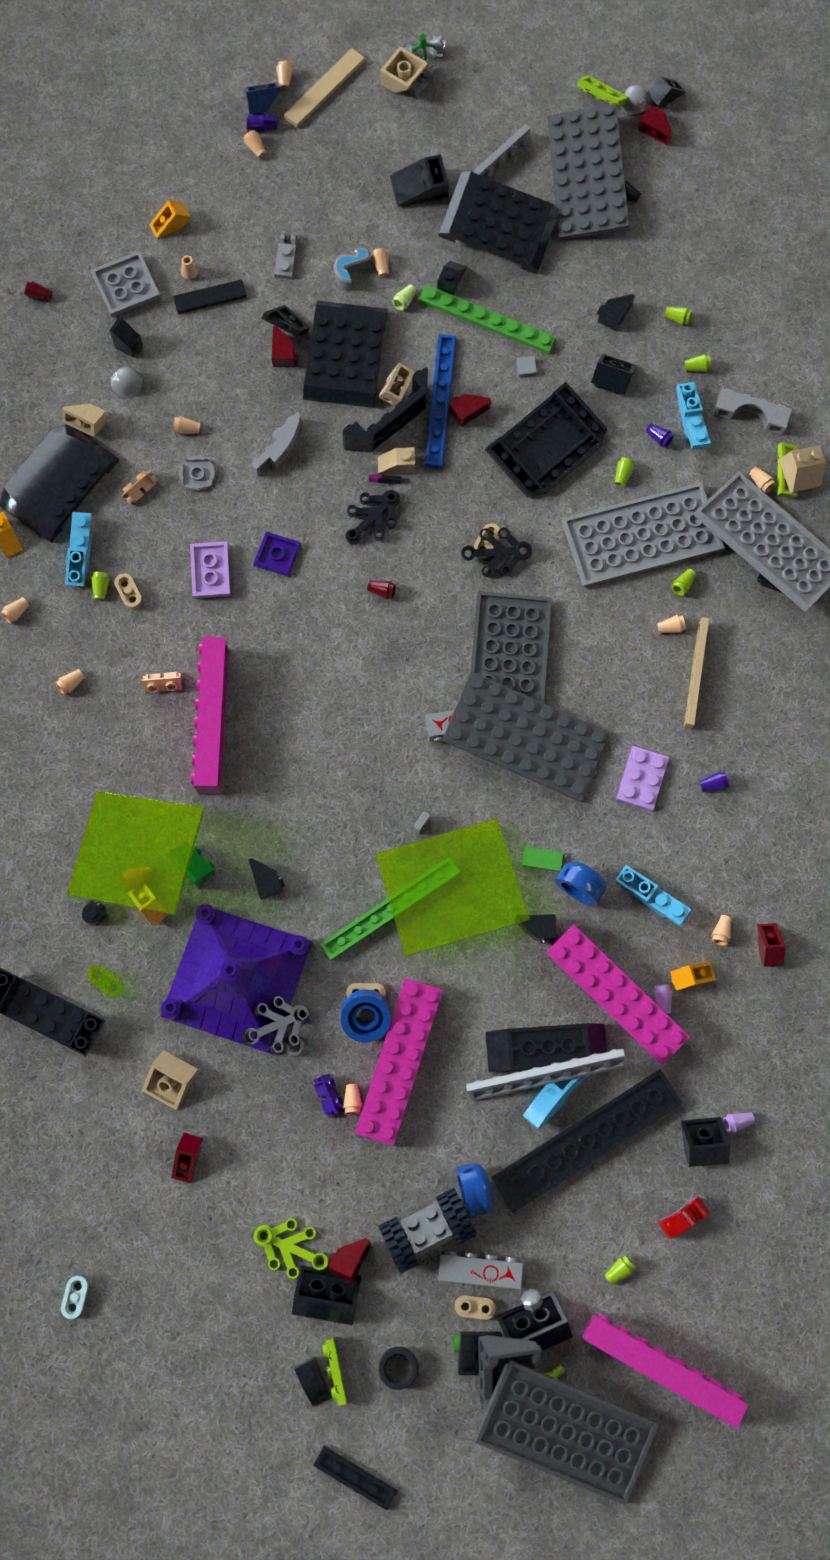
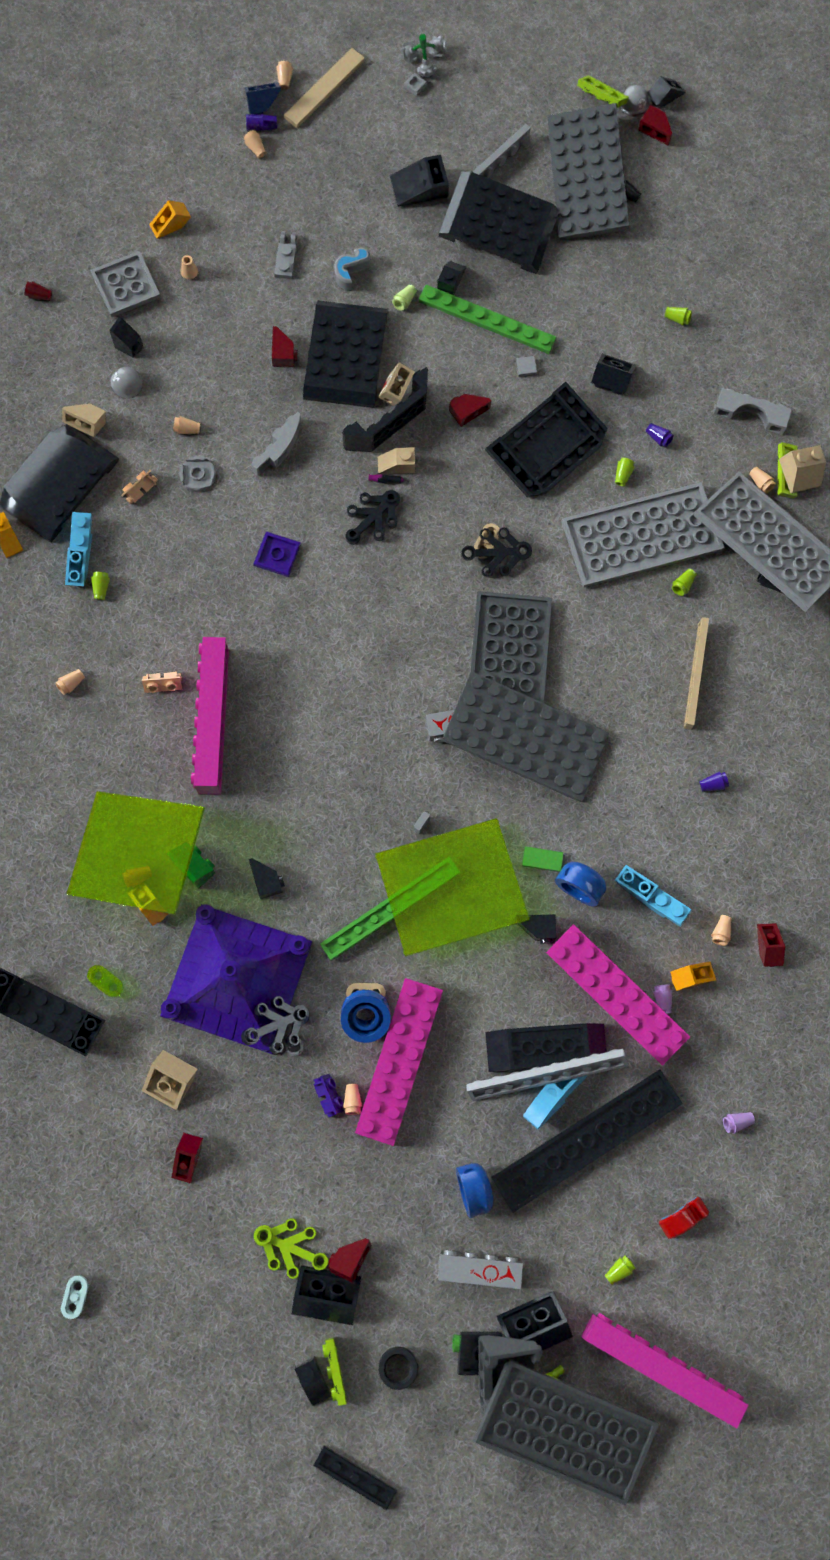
(14, 610): light nougat cone -> none
(94, 913): black plate -> none
(129, 591): tan plate -> none
(209, 296): black tile -> none
(210, 570): lavender plate -> none
(286, 320): pearl dark grey wing -> none
(380, 260): light nougat cone -> none
(382, 588): dark red cone -> none
(401, 70): tan slope -> none
(427, 1230): plate -> none
(440, 401): blue tile -> none
(475, 1307): tan plate -> none
(531, 1299): light grey tile -> none
(614, 311): black slope -> none
(642, 778): lavender plate -> none
(672, 625): light nougat cone -> none
(691, 416): medium azure slope -> none
(698, 364): lime cone -> none
(705, 1142): black slope -> none

